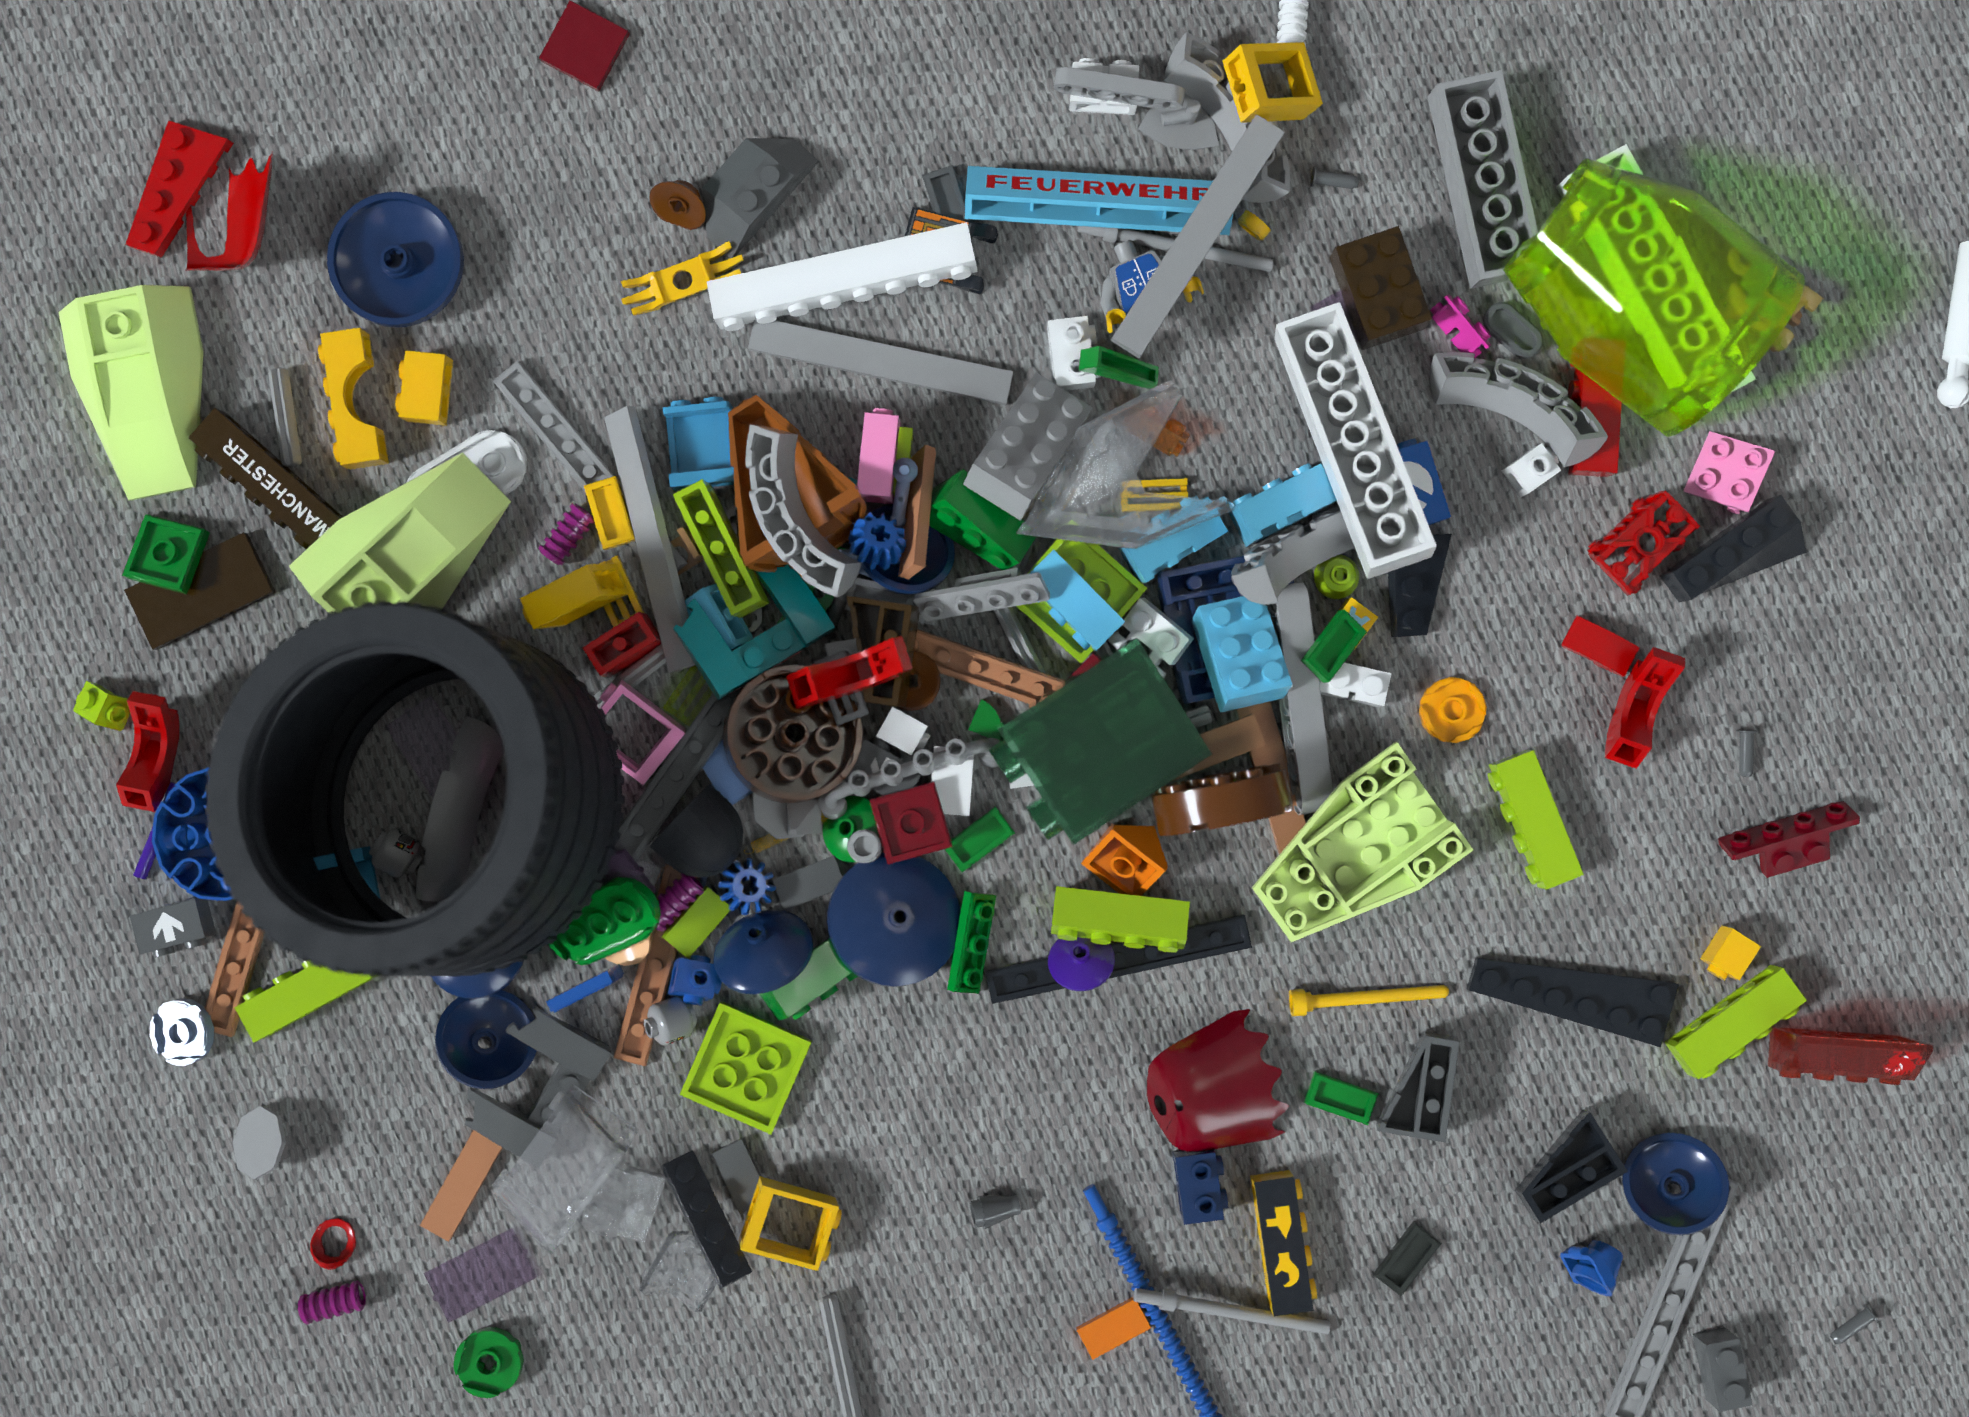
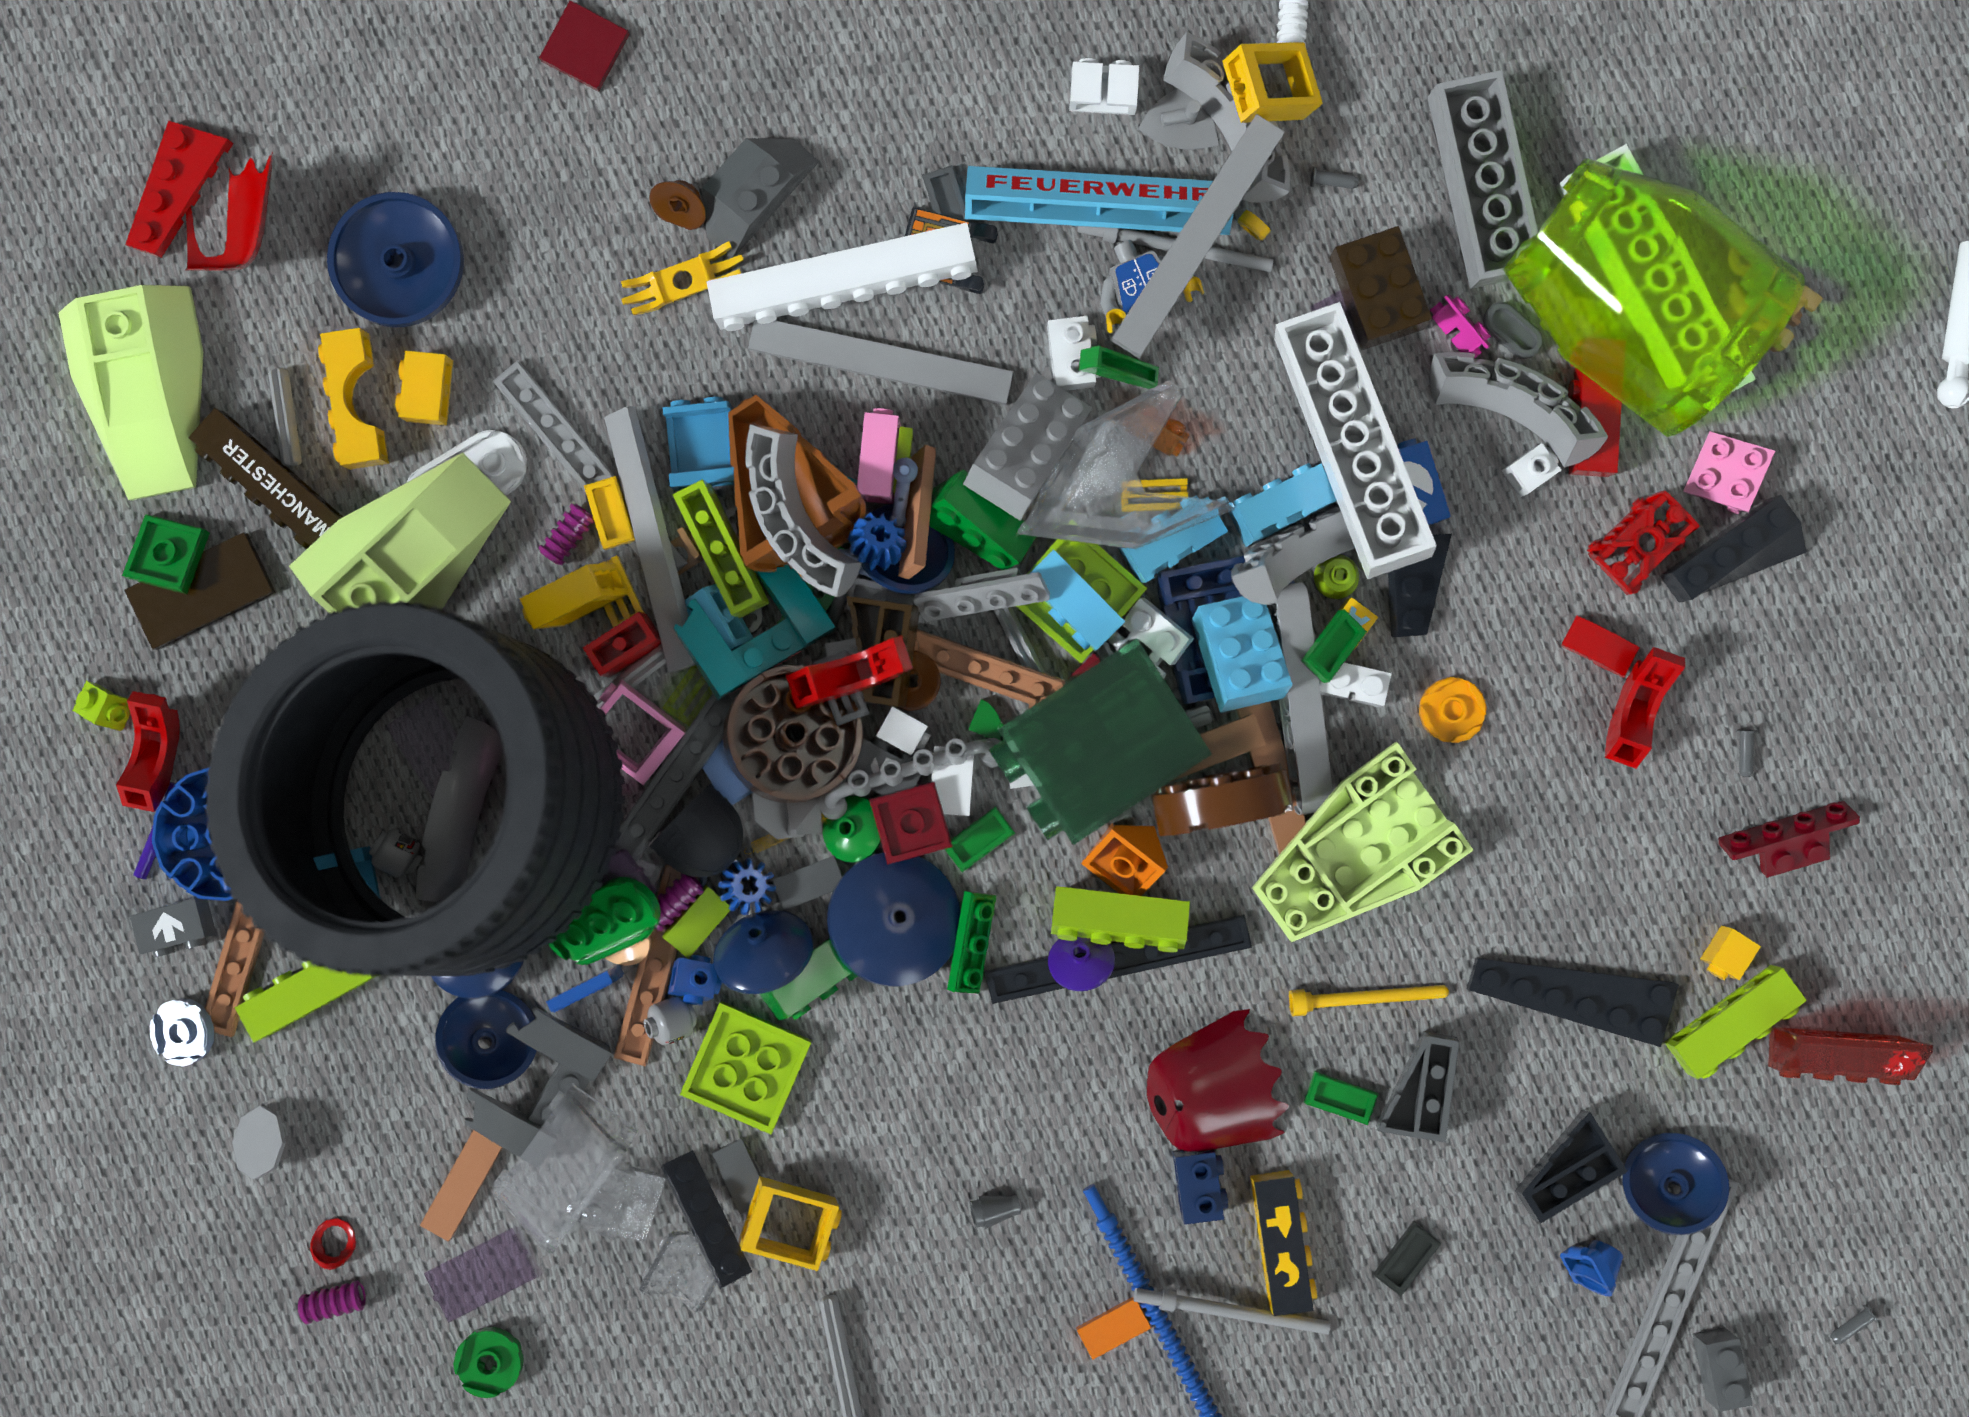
(864, 846): light grey tile -> none
(1119, 88): light grey beam -> none
(1535, 820): lime brick -> none

